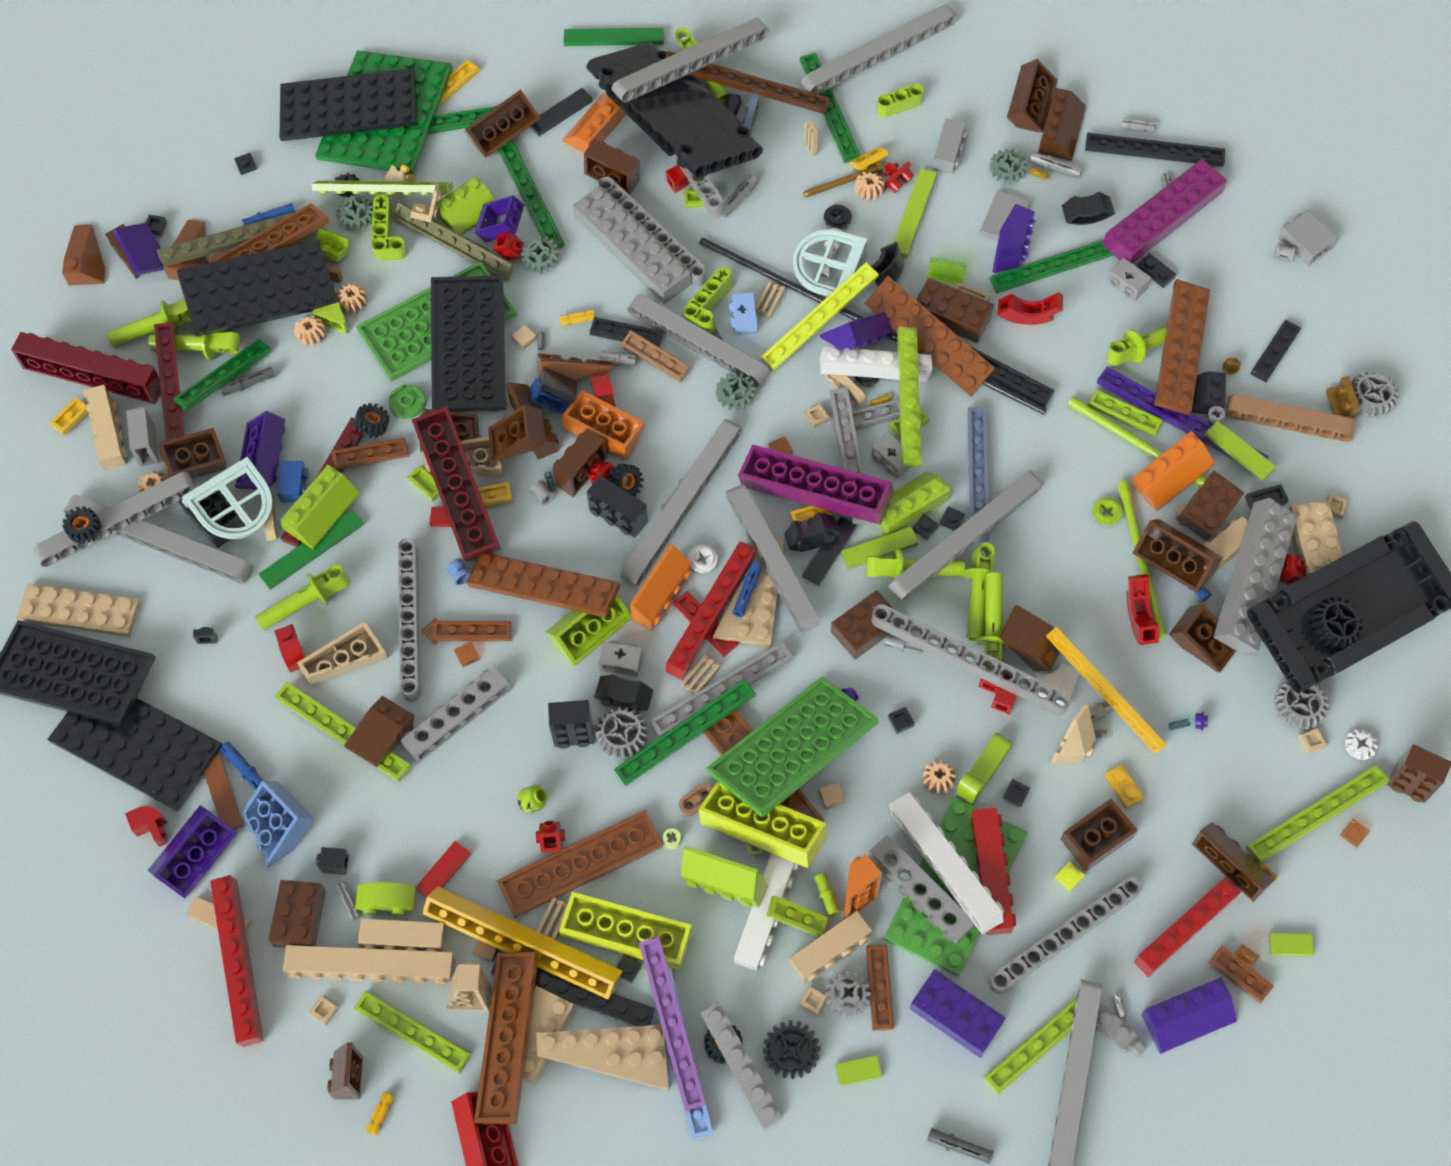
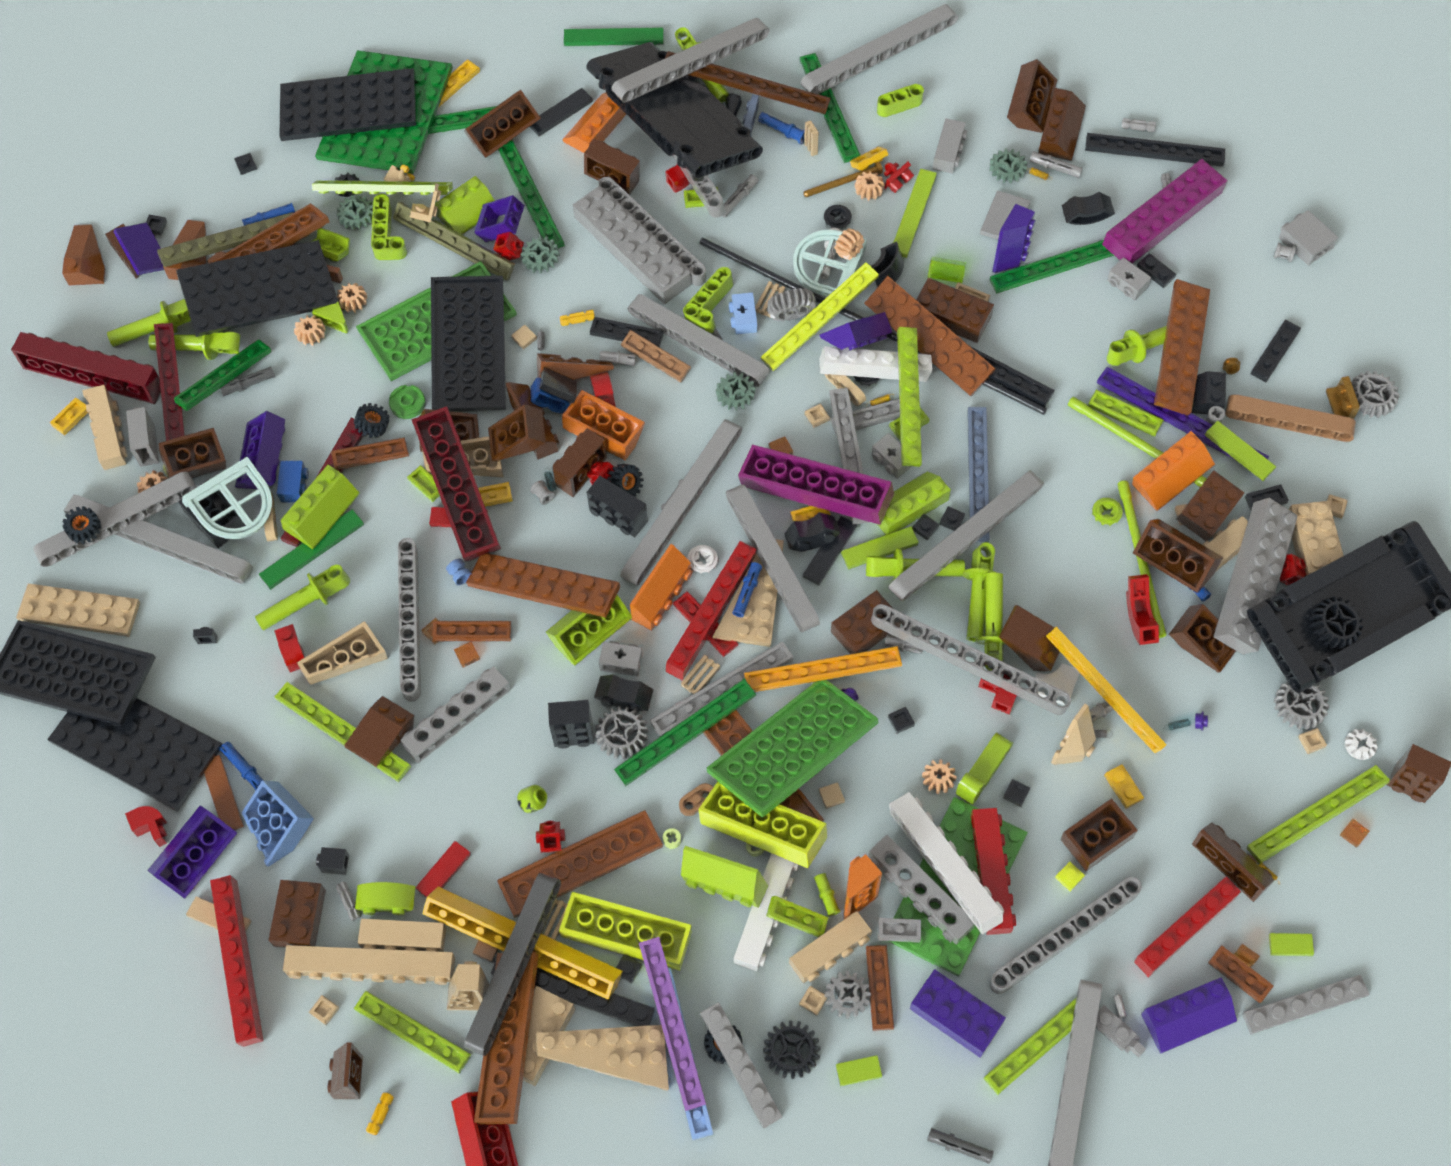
(512, 964): none -> dark grey beam
(789, 130): none -> blue pin
(791, 304): none -> light grey gear
(824, 669): none -> light orange tile
(849, 244): none -> light nougat gear
(899, 930): none -> light grey plate
(1029, 312): red arch -> none
(1305, 1004): none -> light grey plate

